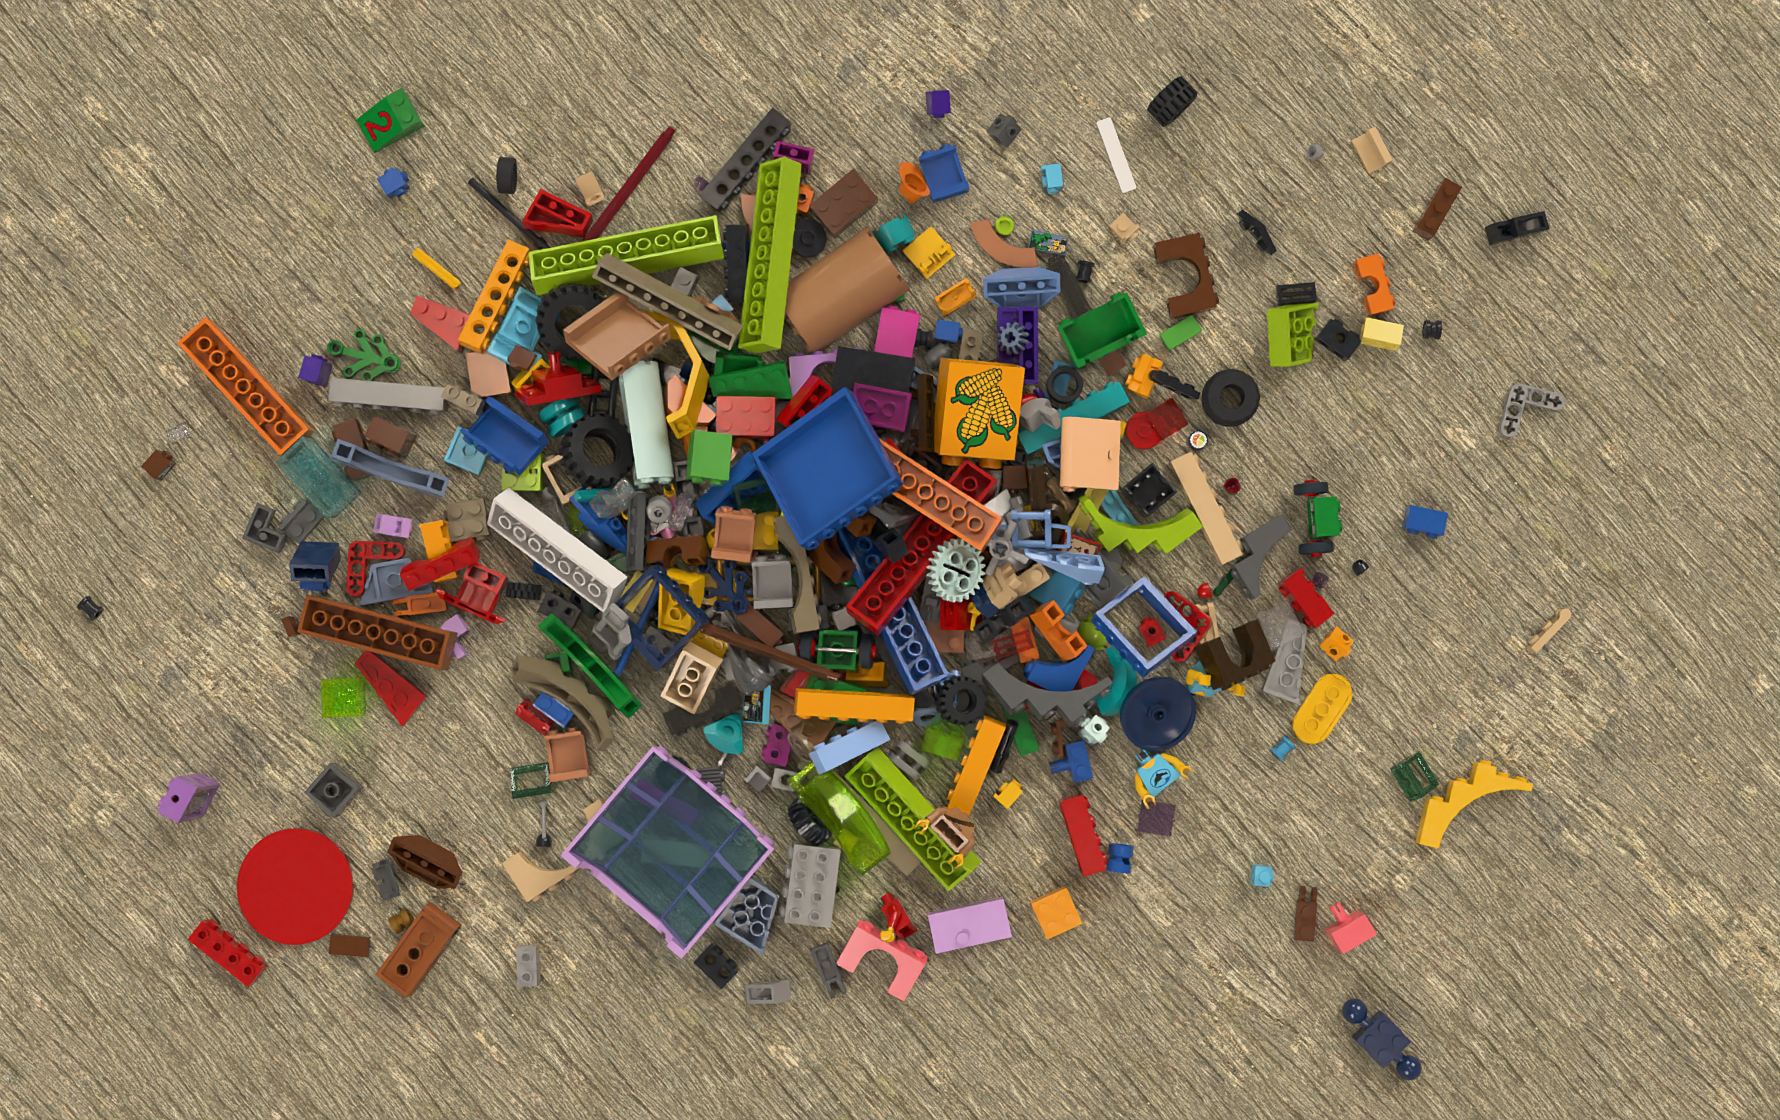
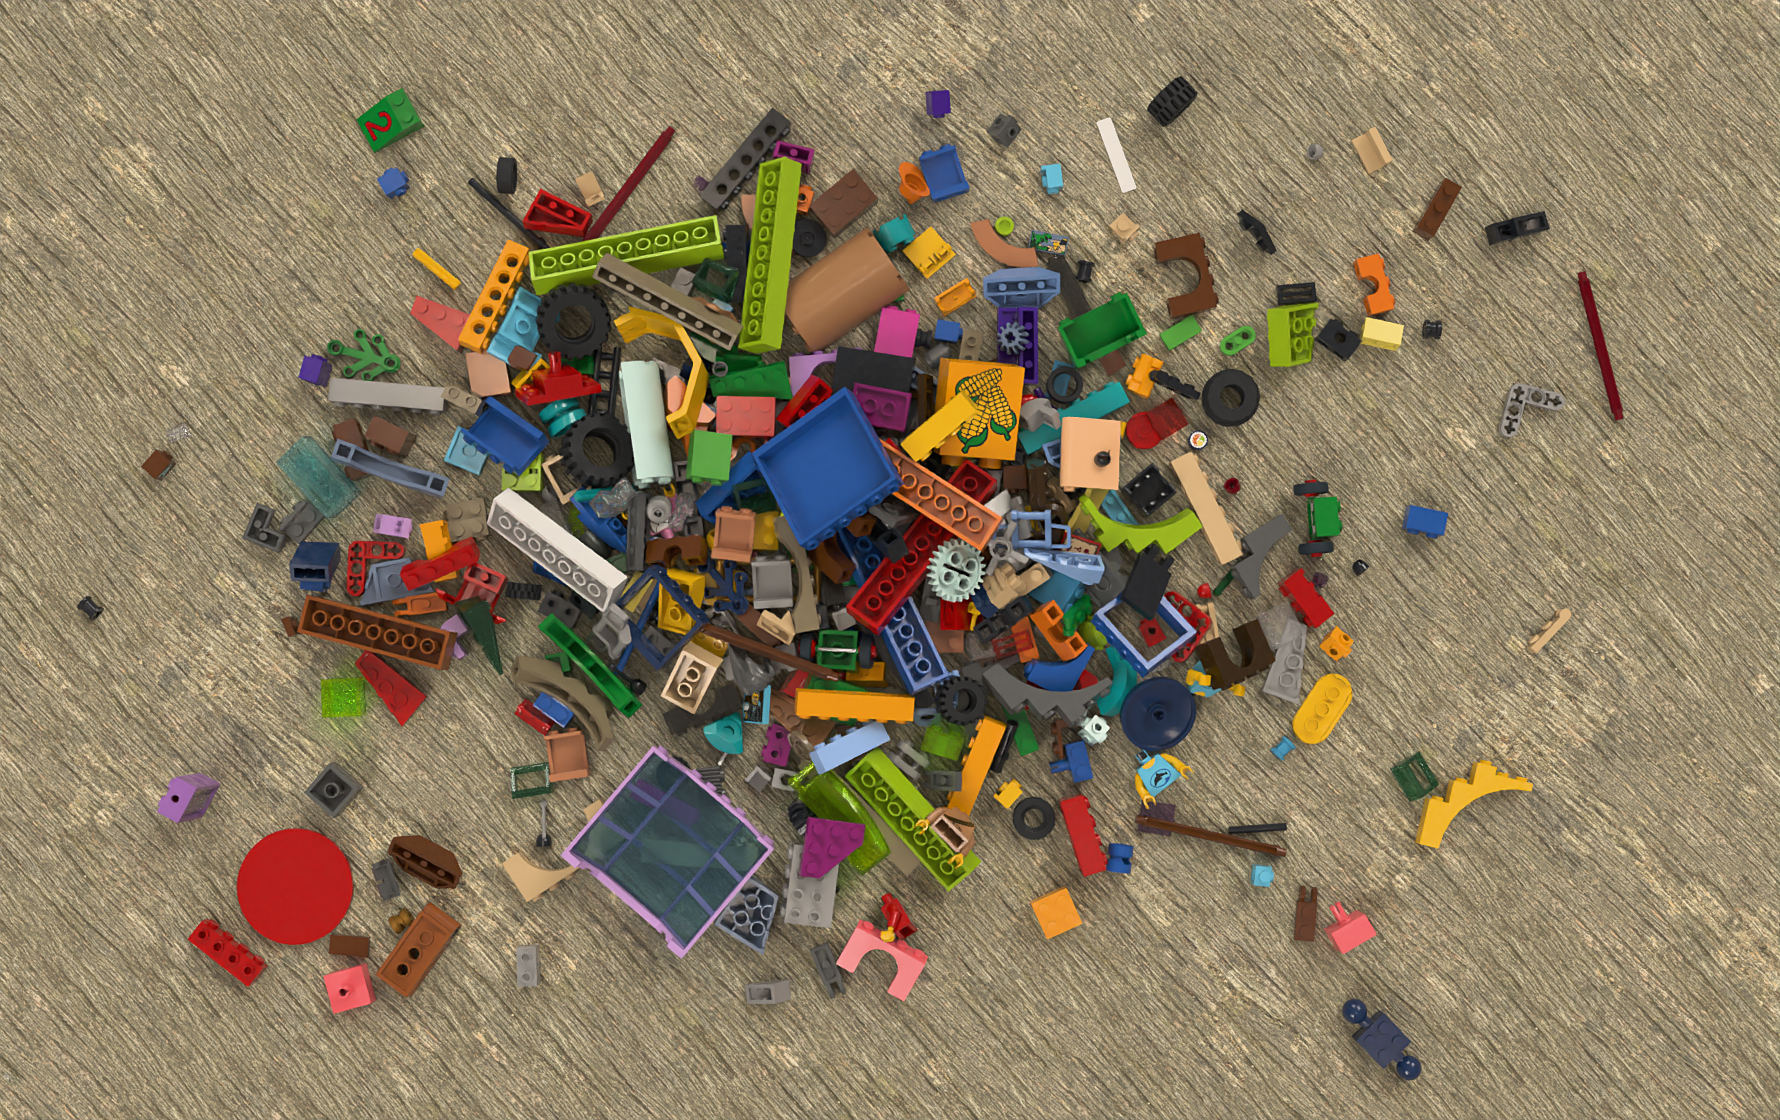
(244, 386): orange brick -> none
(349, 988): none -> coral brick
(479, 619): none -> clear green wedge
(615, 335): medium nougat panel -> none
(637, 686): none -> black hinge
(712, 969): black brick -> none
(719, 365): none -> dark grey hinge
(723, 294): none -> clear green tile
(780, 628): none -> tan slope
(828, 844): none -> magenta plate
(939, 425): none -> yellow brick
(944, 780): none -> dark grey hinge
(969, 924): lavender brick -> none
(1048, 818): none -> black tyre
(1076, 615): none -> green plate
(1101, 462): none -> black hinge
(1147, 582): none -> black tile
(1210, 835): none -> reddish brown piece
(1237, 341): none -> bright green plate
(1257, 828): none -> black bar
(1600, 345): none -> dark red piece

